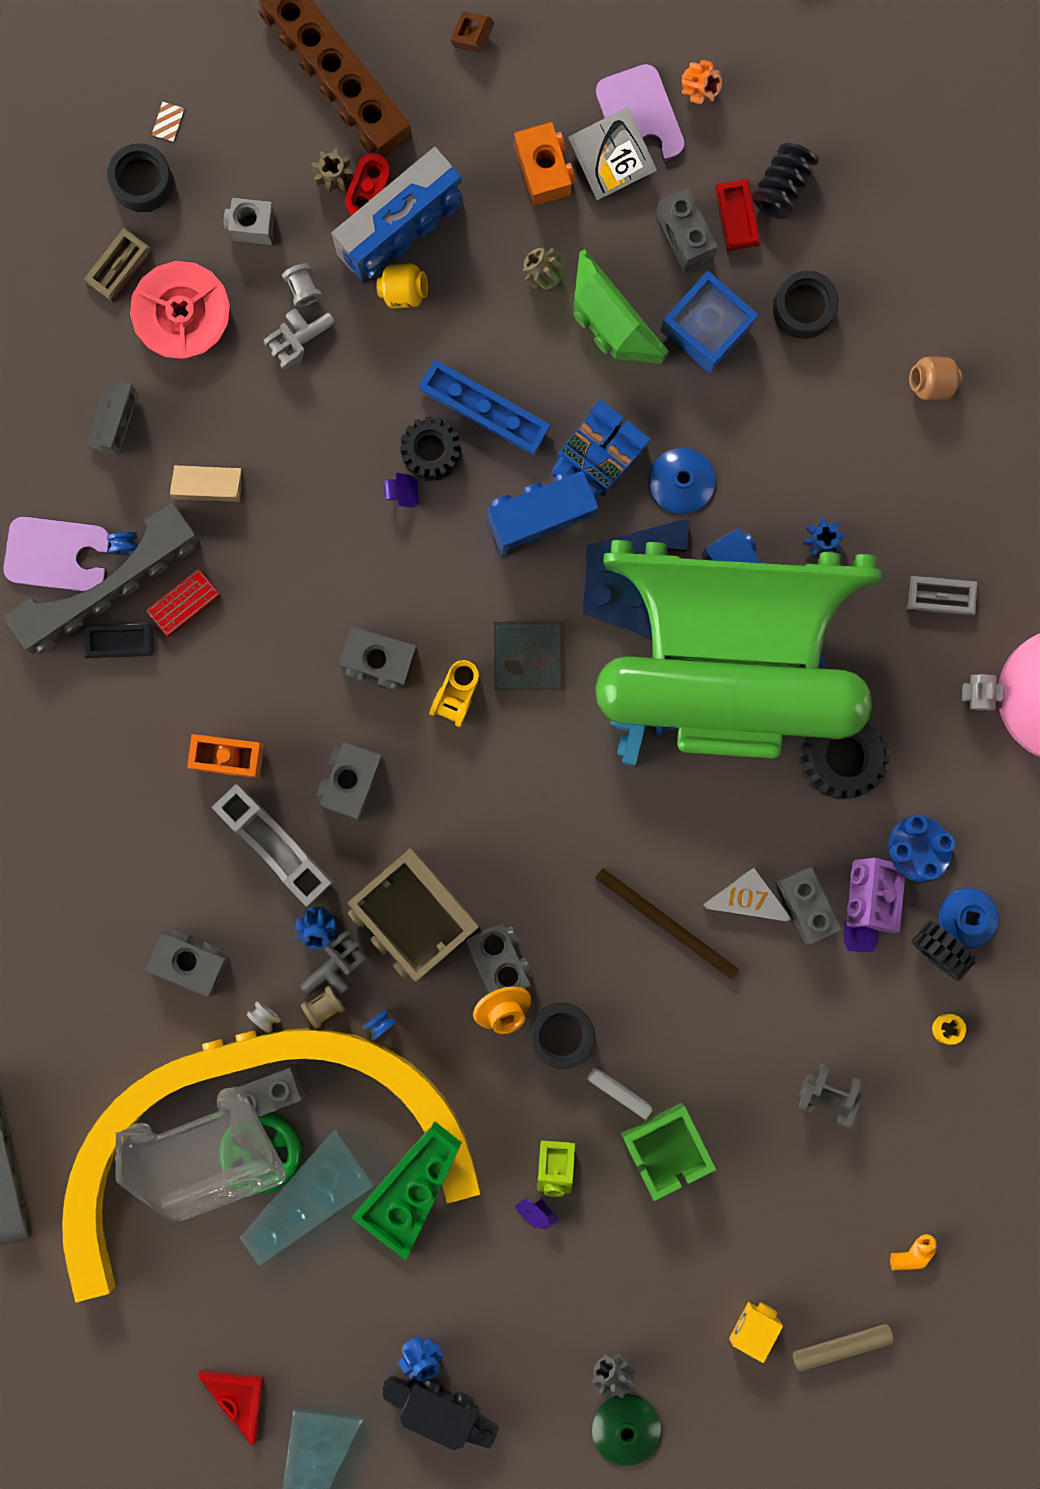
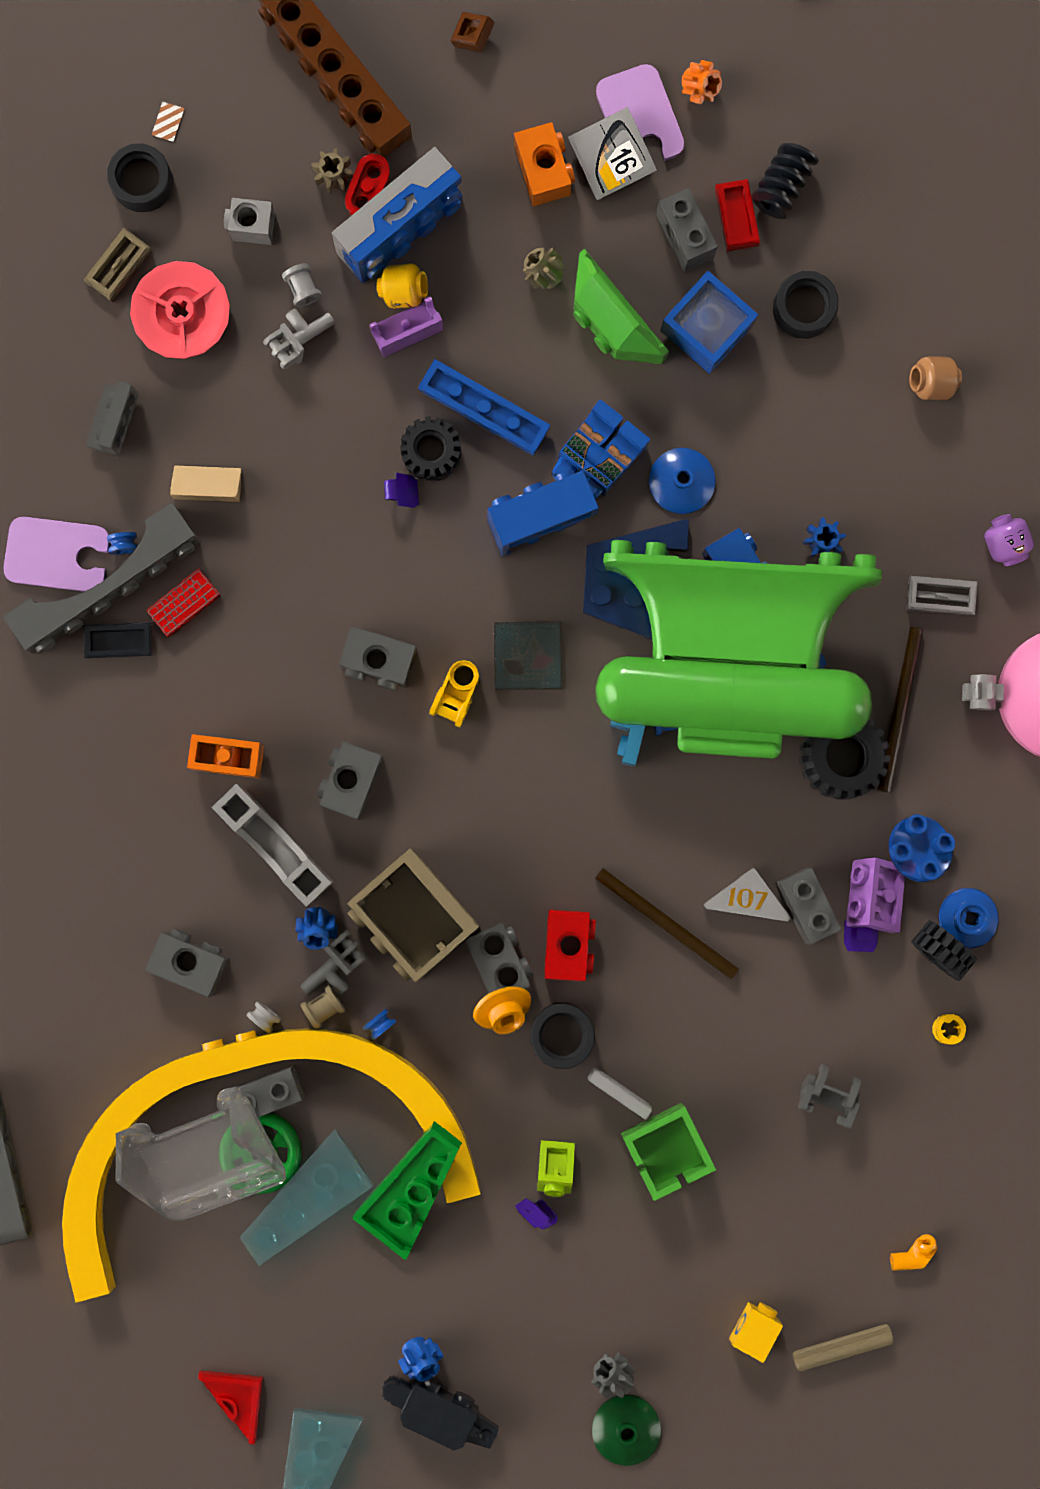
(406, 327): none -> medium lavender hinge
(564, 966): none -> red brick
(901, 706): none -> dark brown piece
(1009, 540): none -> medium lavender head

